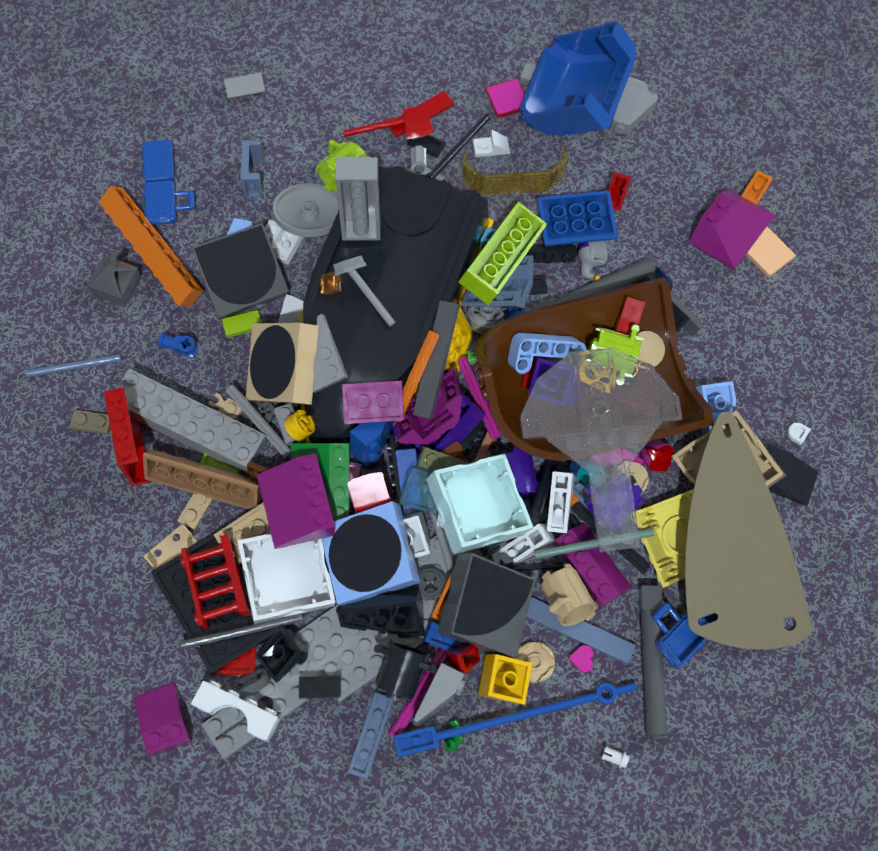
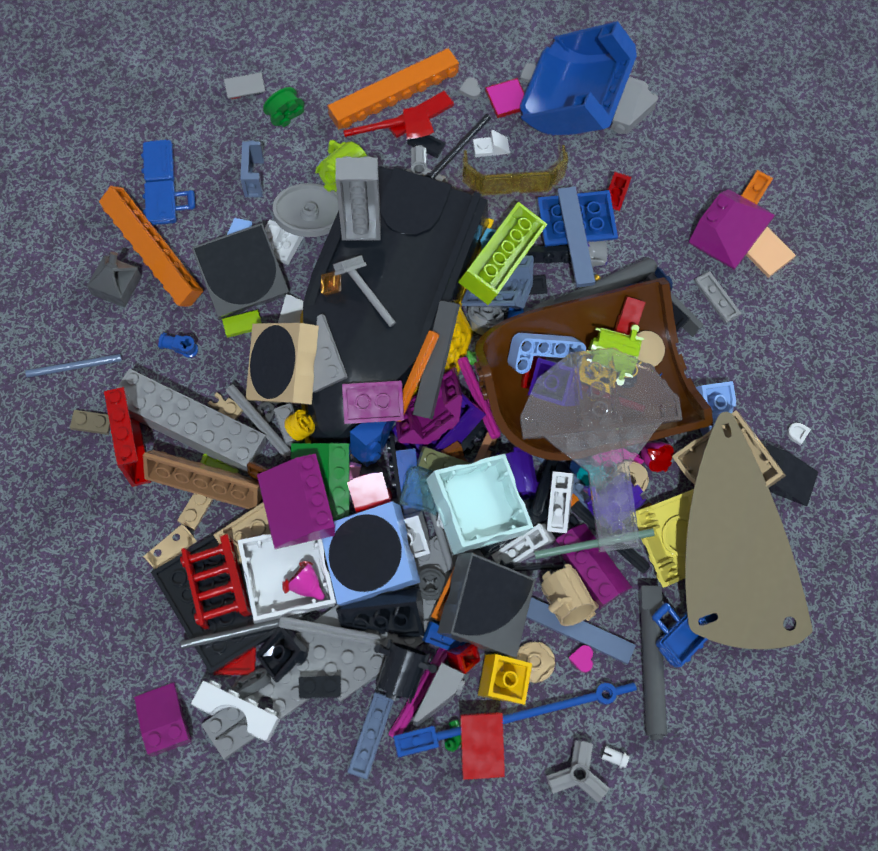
(283, 106): none -> green wheel
(304, 582): none -> dark pink hat
(329, 631): none -> light grey axle
(393, 89): none -> orange brick
(470, 88): none -> light grey tile
(482, 745): none -> red tile
(565, 778): none -> light grey piece
(576, 237): none -> sand blue tile
(717, 297): none -> light grey tile

